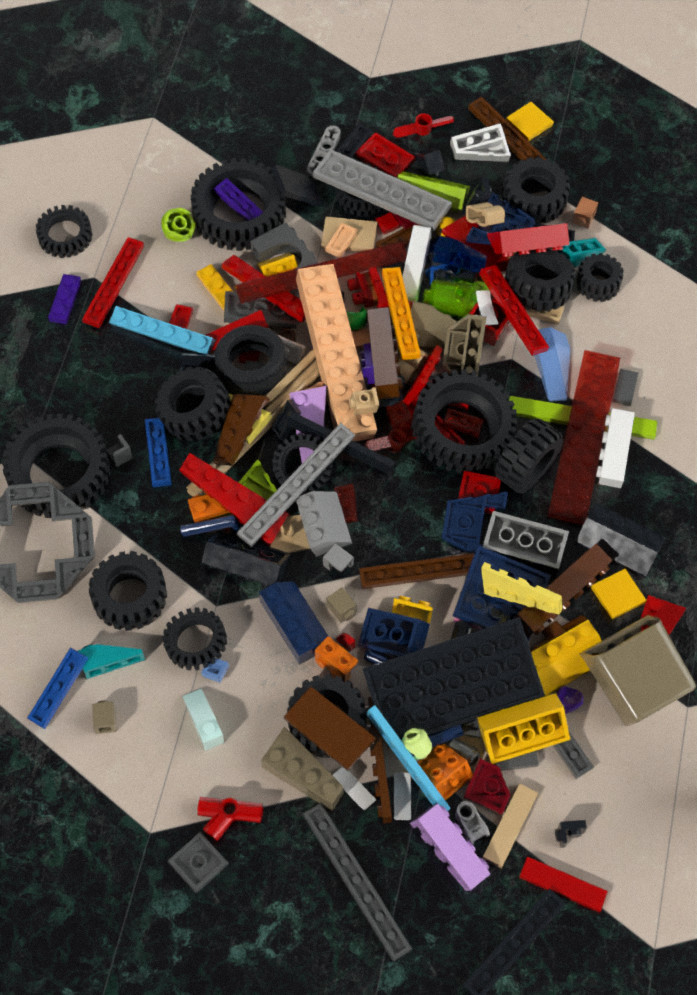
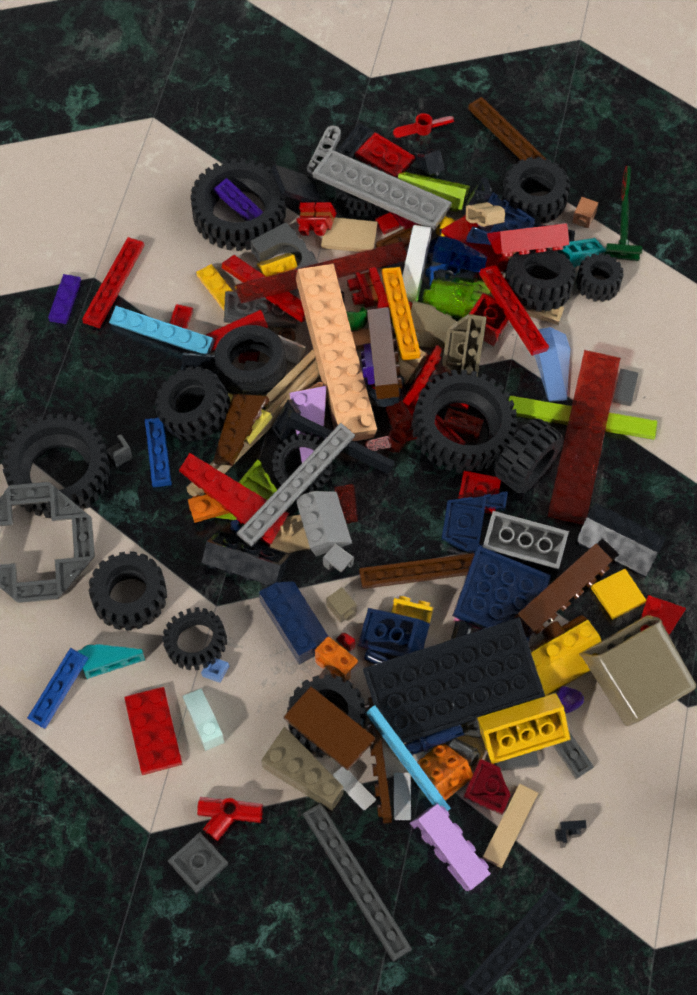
(63, 214): black tyre -> none
(104, 717): dark tan brick -> none
(153, 731): none -> red plate
(178, 225): lime cone -> none
(208, 525): dark blue axle -> none
(316, 217): none -> red hips
(341, 240): light nougat tile -> none
(364, 407): tan brick -> none
(417, 743): yellowish green head -> none
(473, 826): light grey piece -> none
(481, 145): white wedge -> none
(485, 307): white sticker -> none
(519, 591): light yellow wing -> none
(529, 121): yellow tile -> none
(563, 884): red tile -> none
(616, 448): white brick -> none
(623, 250): none -> dark green piece

